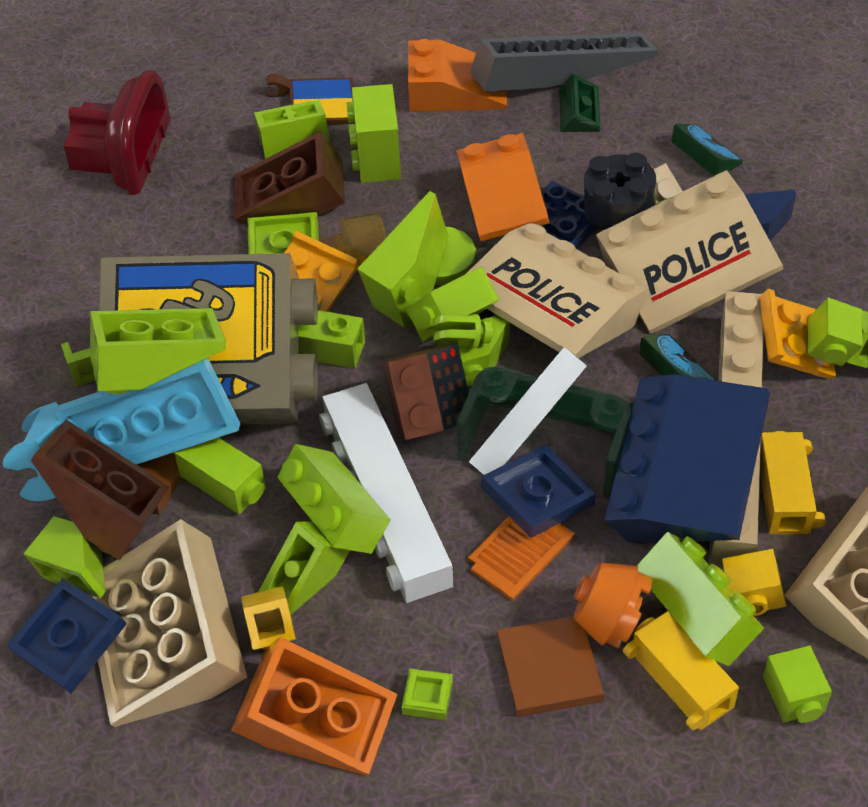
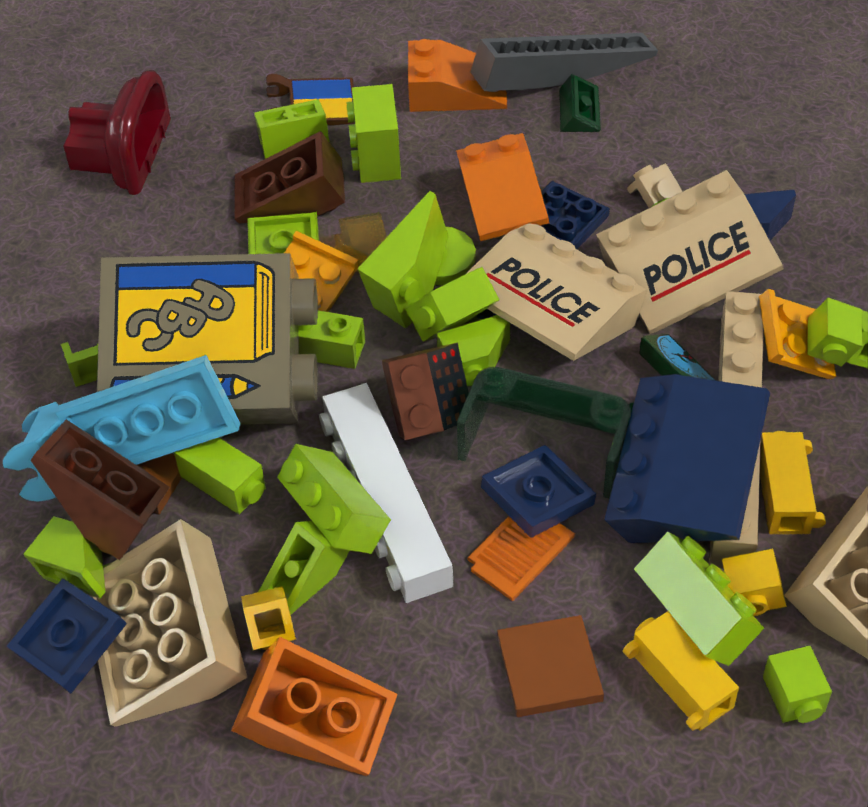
(149, 345): lime slope -> none
(427, 694): lime tile -> none
(462, 330): lime arm -> none
(528, 412): white sticker -> none
(611, 602): orange cone -> none
(618, 188): black brick -> none
(704, 148): dark green slope -> none

